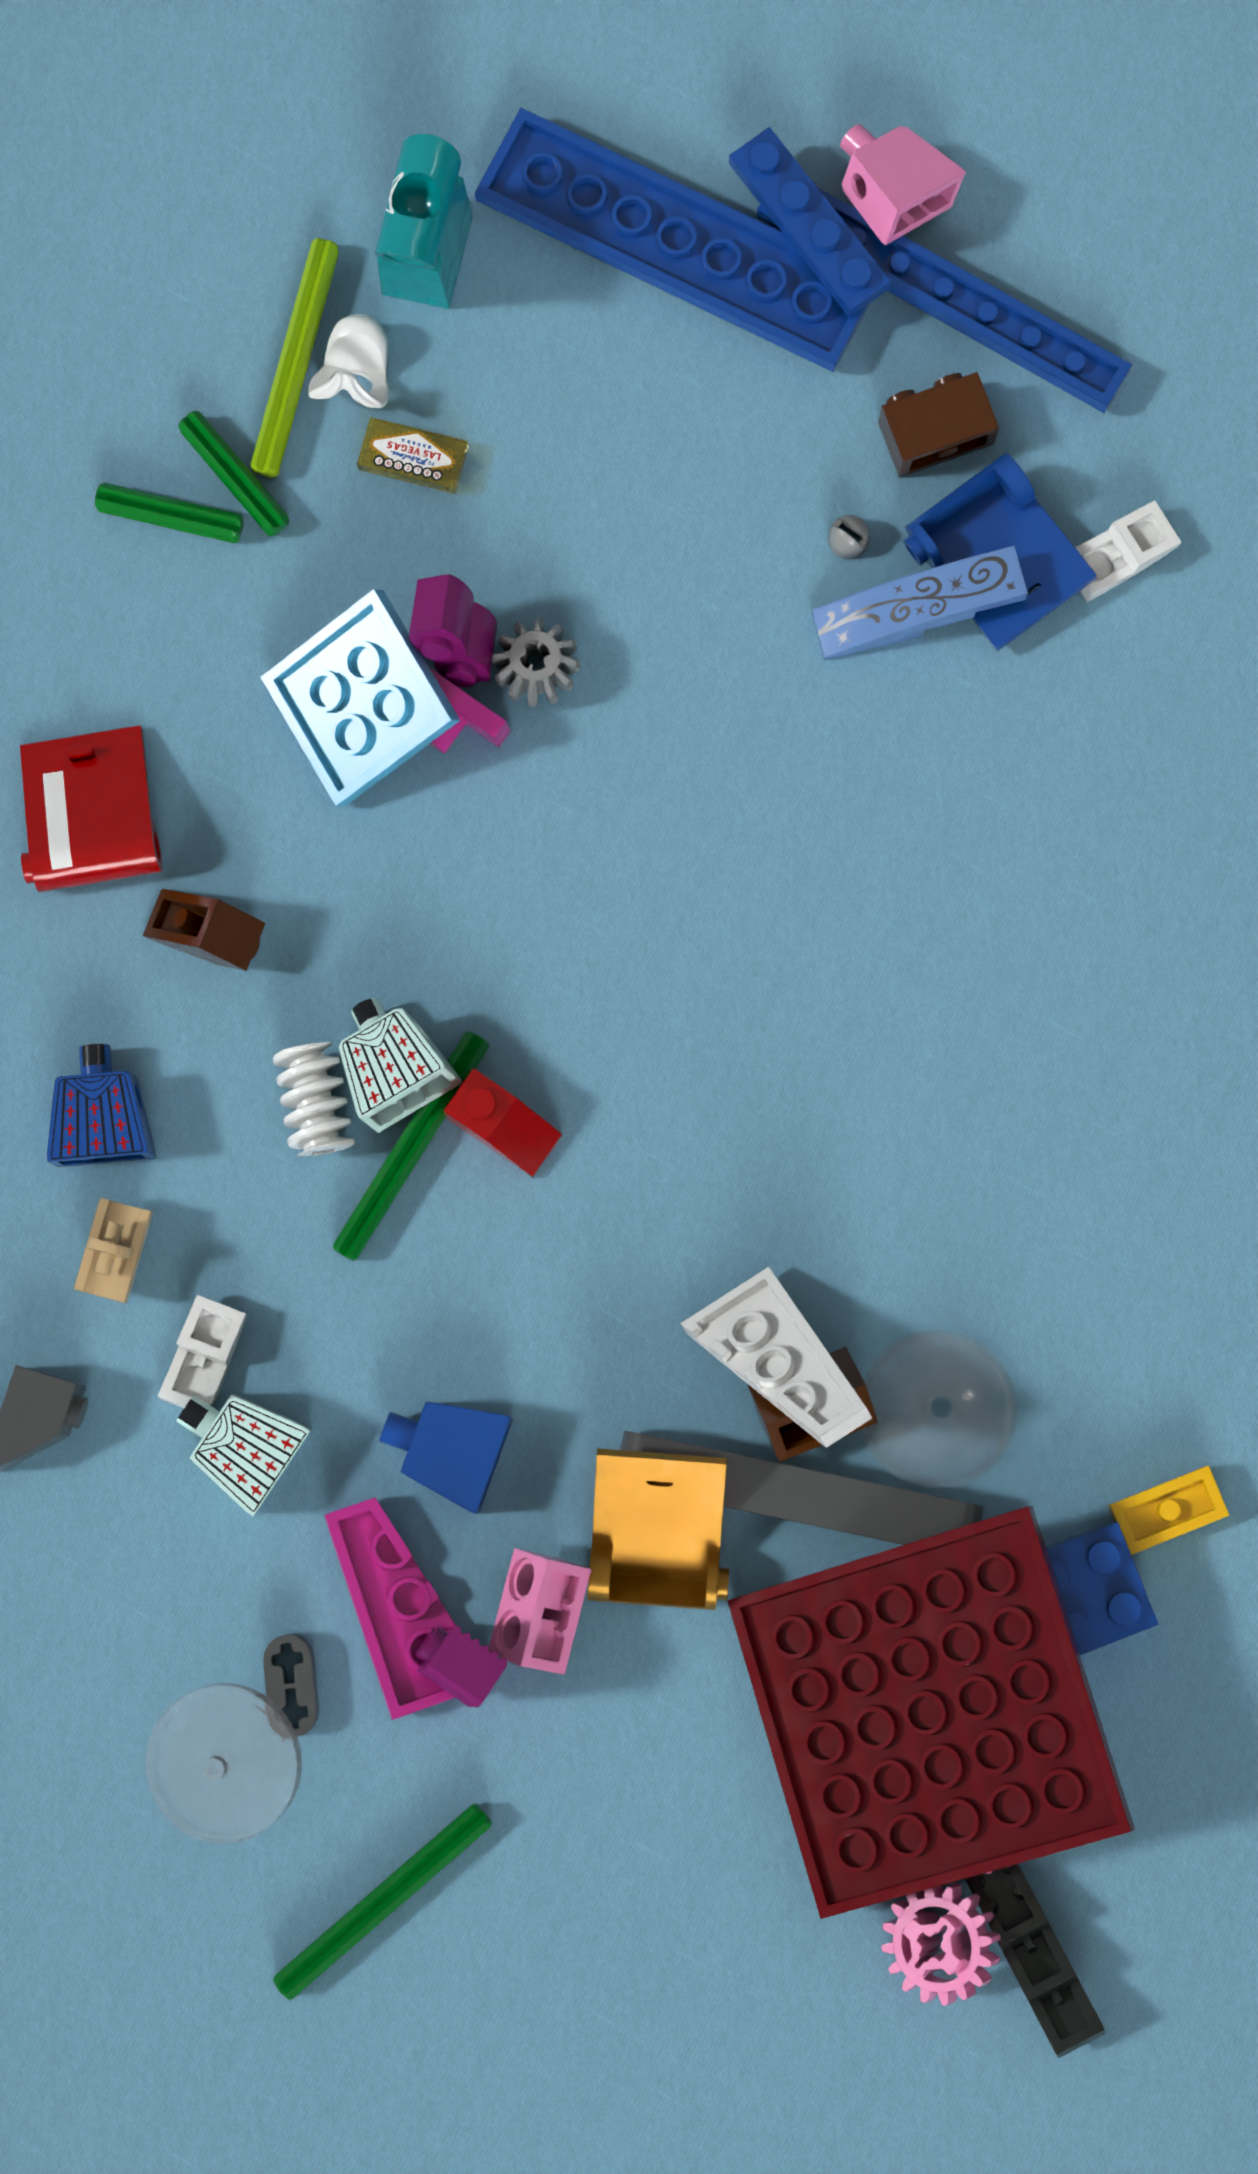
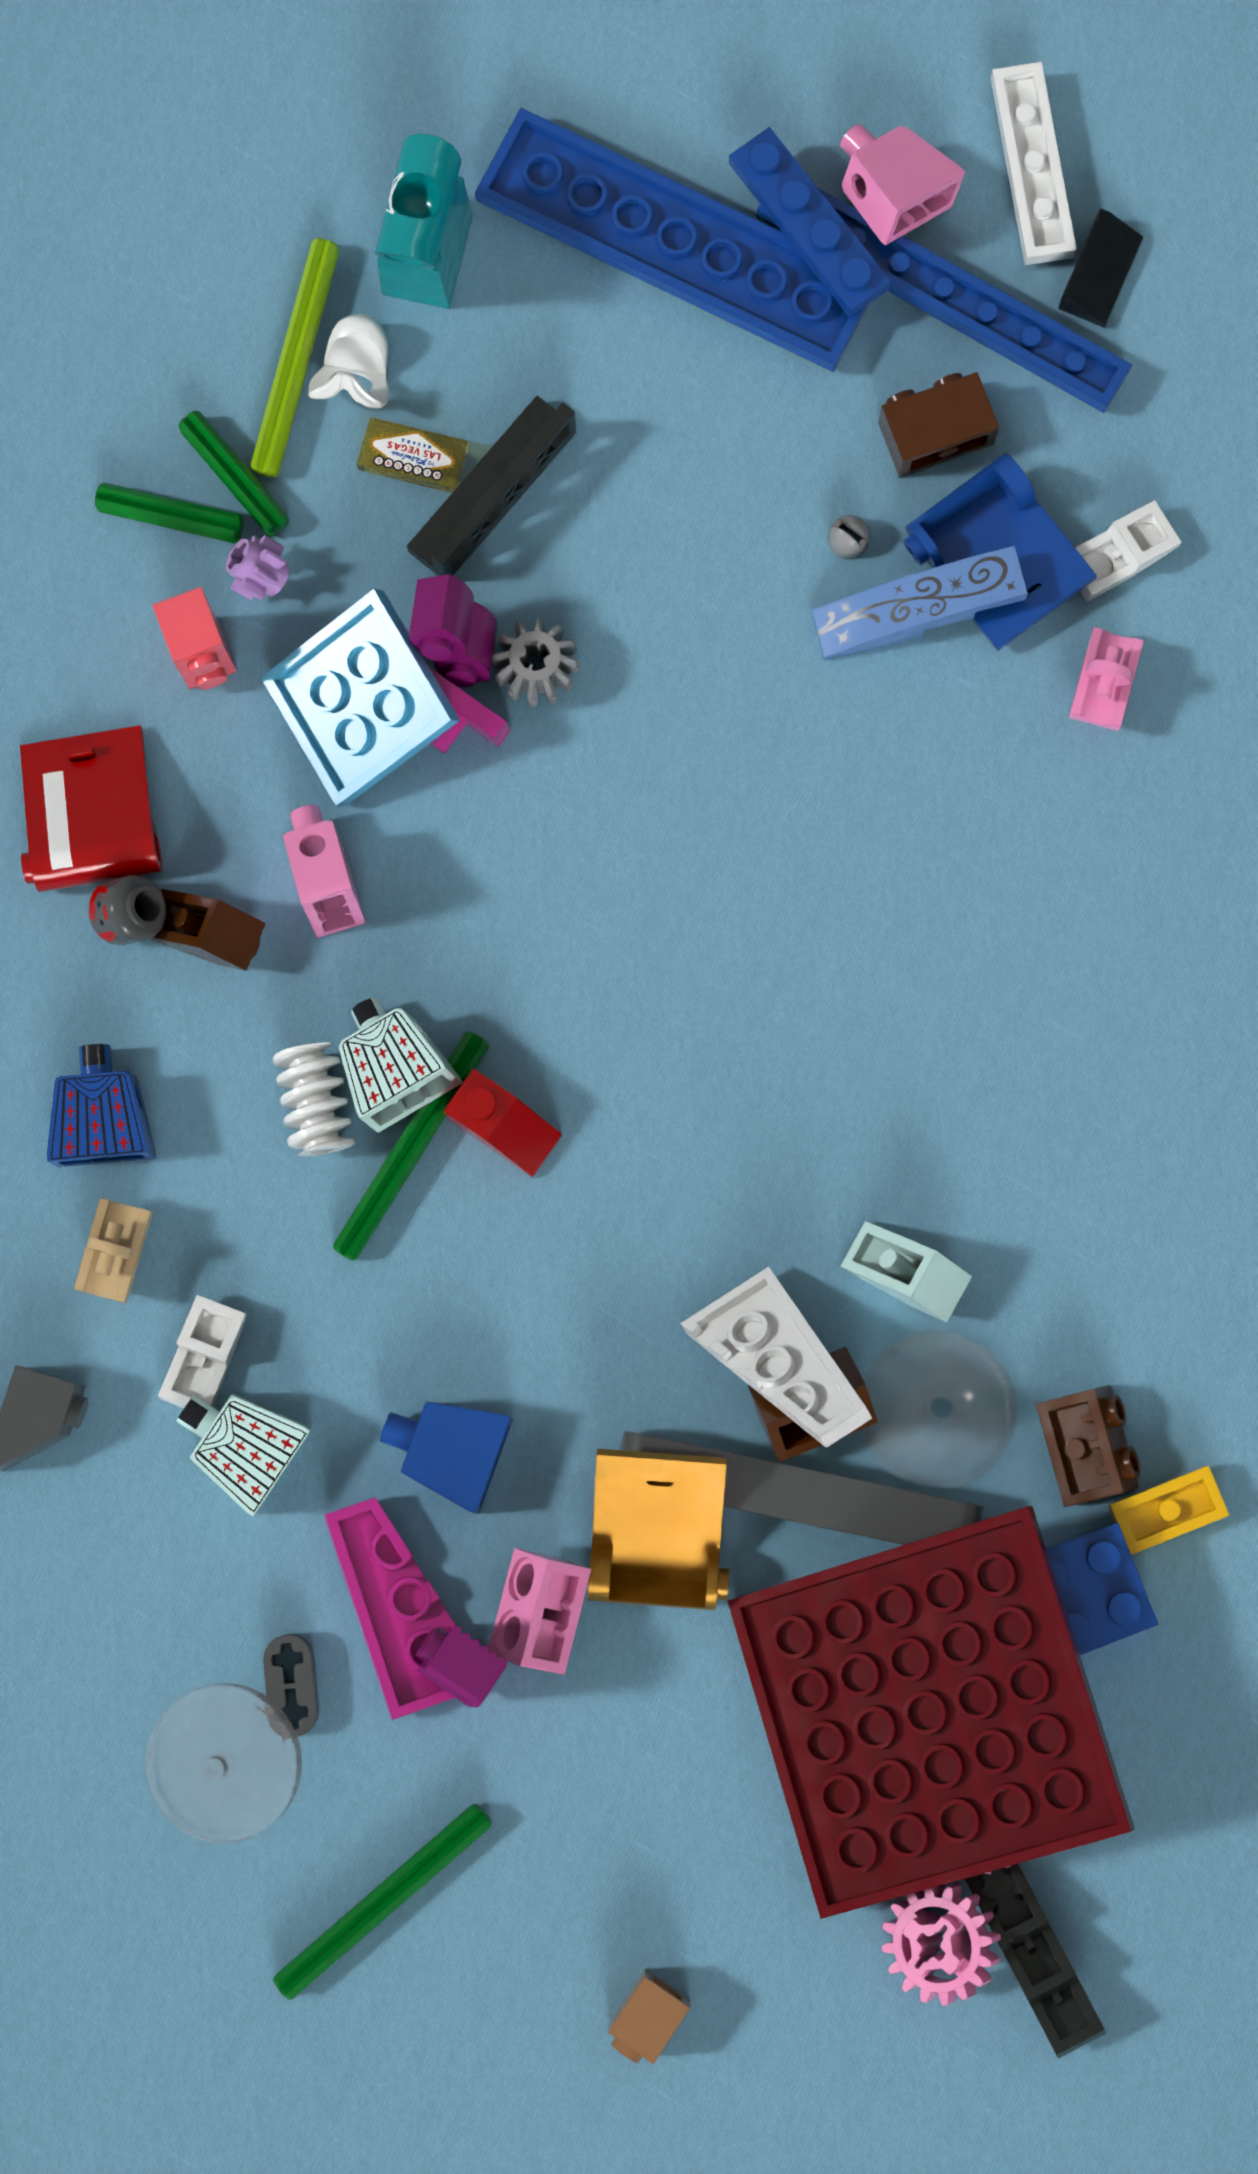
(127, 910): none -> dark grey head
(195, 639): none -> coral brick
(257, 567): none -> lavender gear
(322, 873): none -> bright pink torso
(493, 487): none -> pearl dark grey fence
(647, 2018): none -> medium nougat brick
(906, 1271): none -> light aqua slope
(1033, 163): none -> white plate
(1089, 1445): none -> reddish brown bracket
(1101, 269): none -> black slope
(1106, 679): none -> bright pink hips

